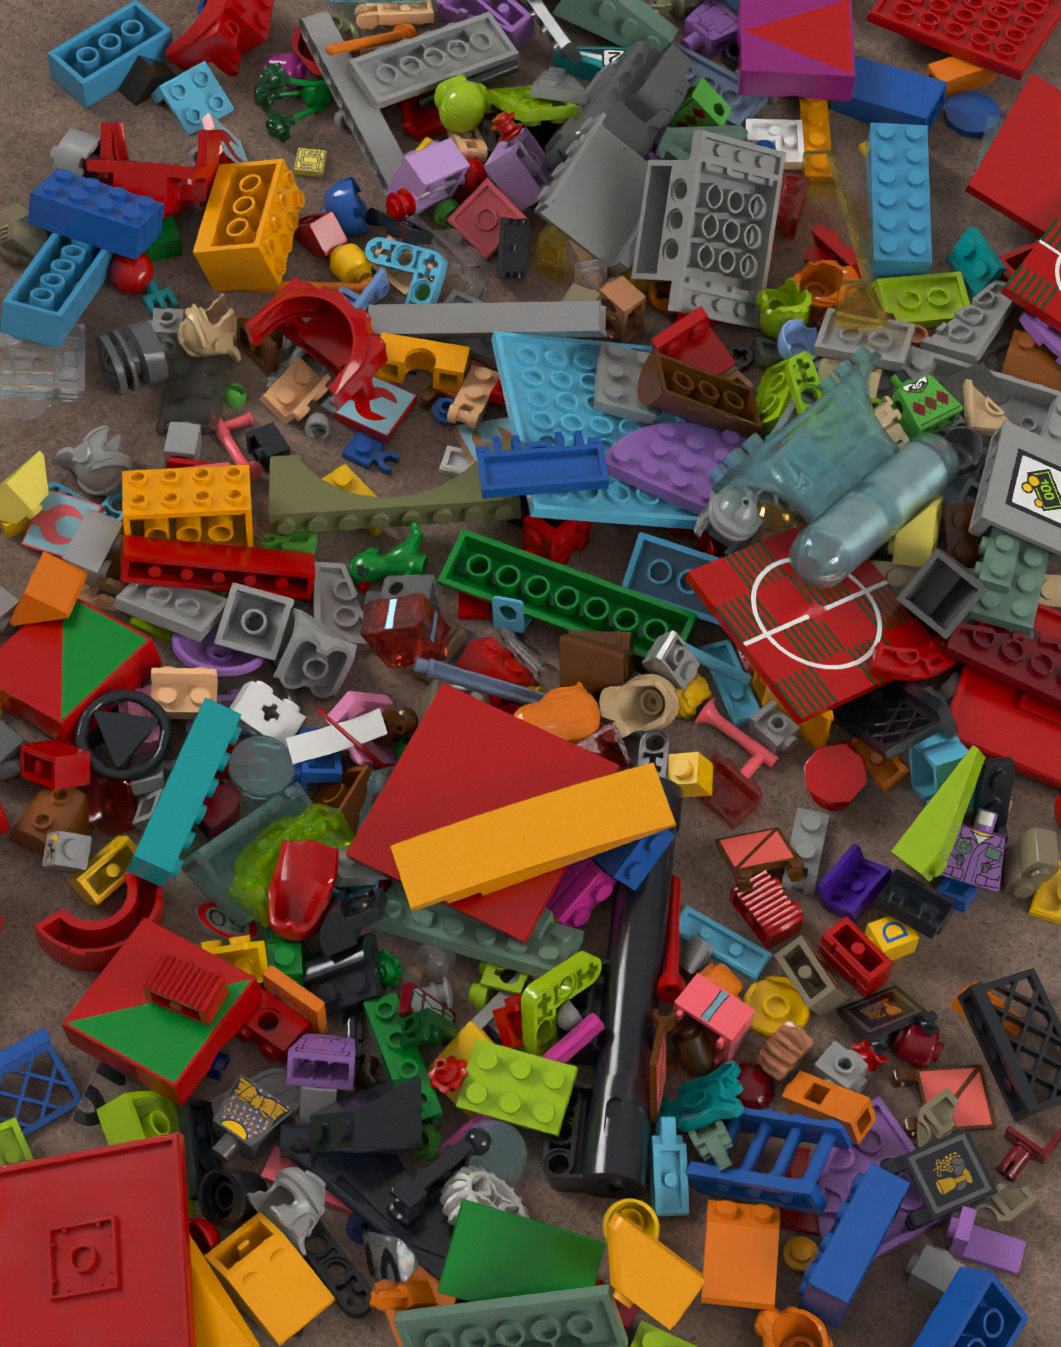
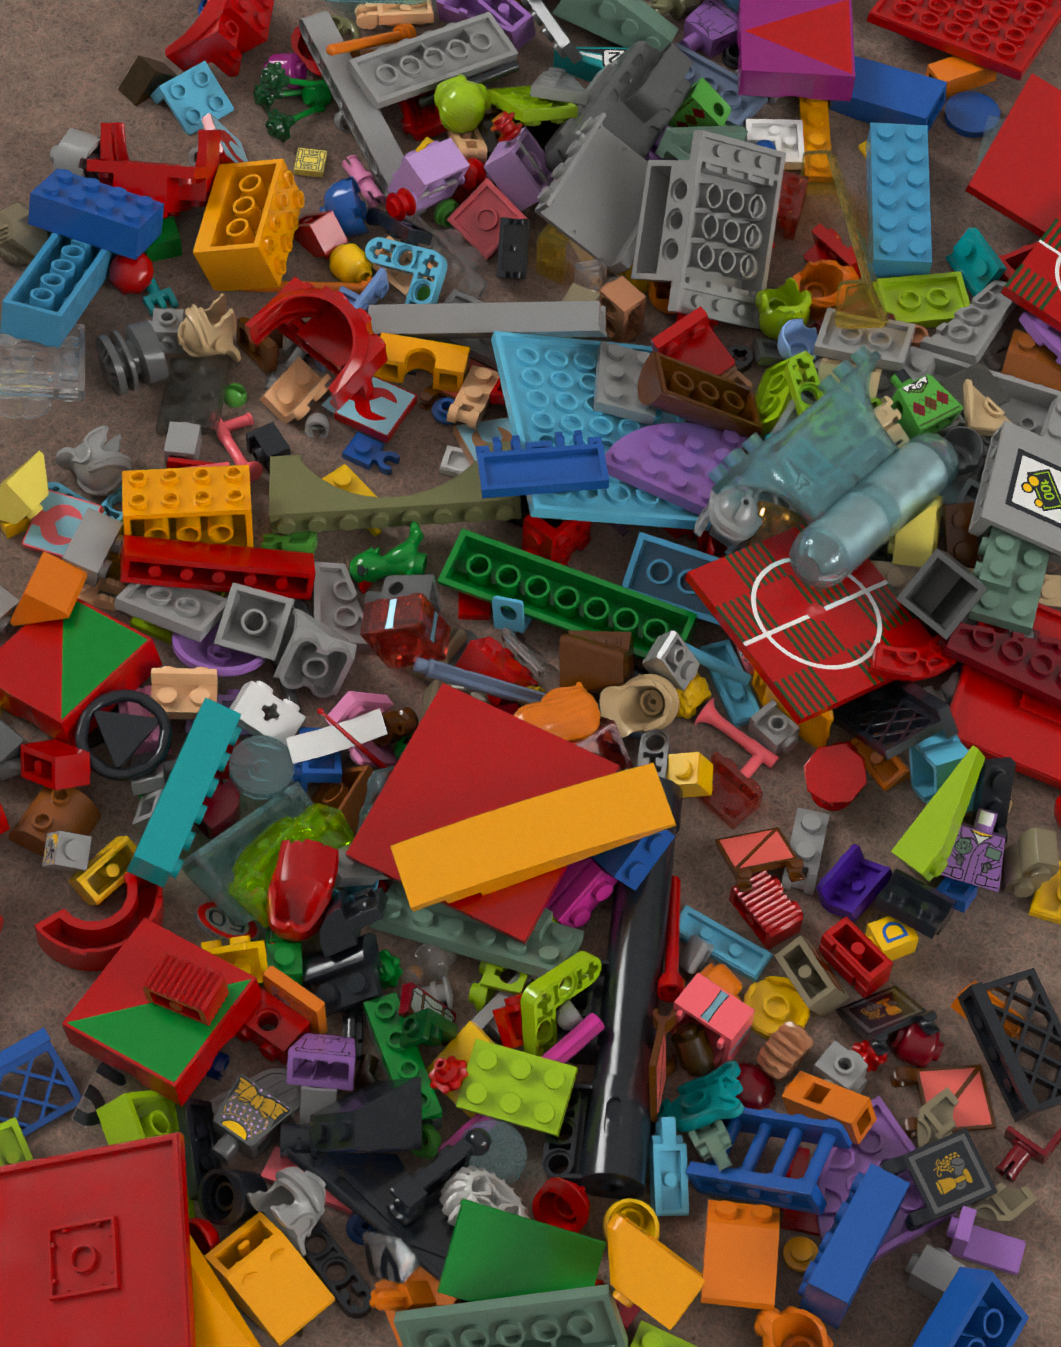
(102, 55): dark azure brick -> none
(111, 804): clear red bracket -> none
(365, 181): none -> bright pink pin
(562, 1204): none -> red piece

